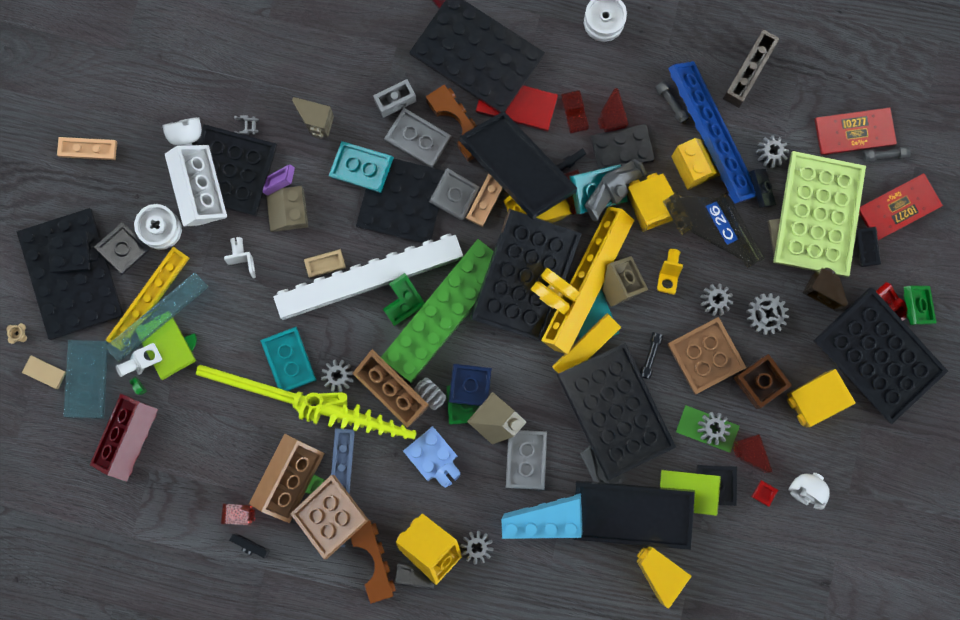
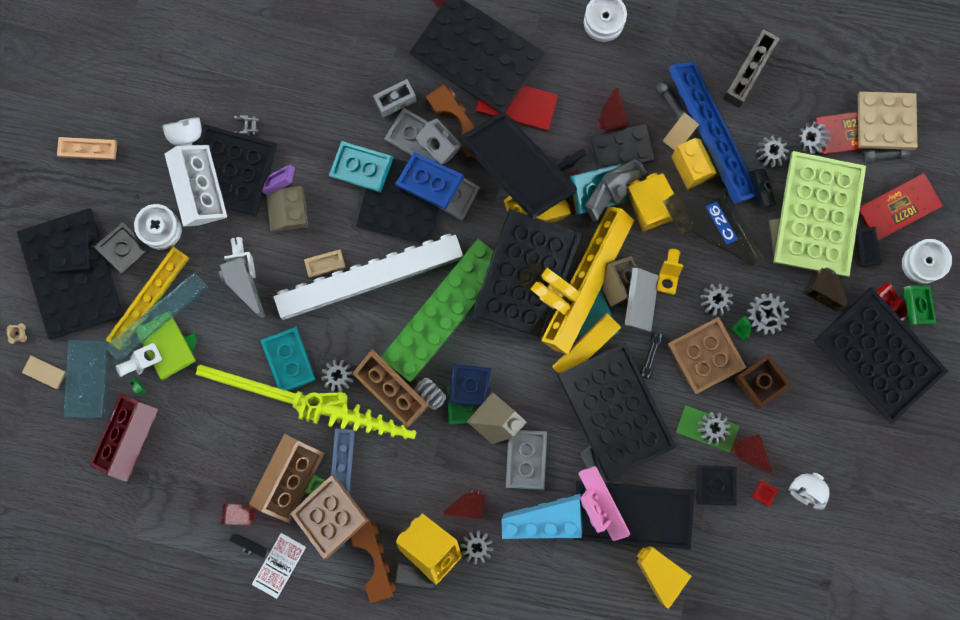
(239, 279): none -> light grey slope
(278, 565): none -> white sticker
(315, 116): dark tan slope -> none
(407, 302): green plate -> none
(429, 180): none -> blue plate
(433, 457): light blue plate -> none
(434, 131): none -> light grey brick
(468, 505): none -> clear red slope
(484, 201): light nougat plate -> none
(574, 111): clear red slope -> none
(600, 505): none -> bright pink bracket
(641, 300): none -> light grey tile
(681, 131): none -> tan tile
(705, 487): lime tile -> none
(742, 328): none -> green tile
(806, 137): none -> light grey gear
(820, 398): yellow slope -> none
(887, 120): none -> tan plate
(926, 261): none -> white wheel

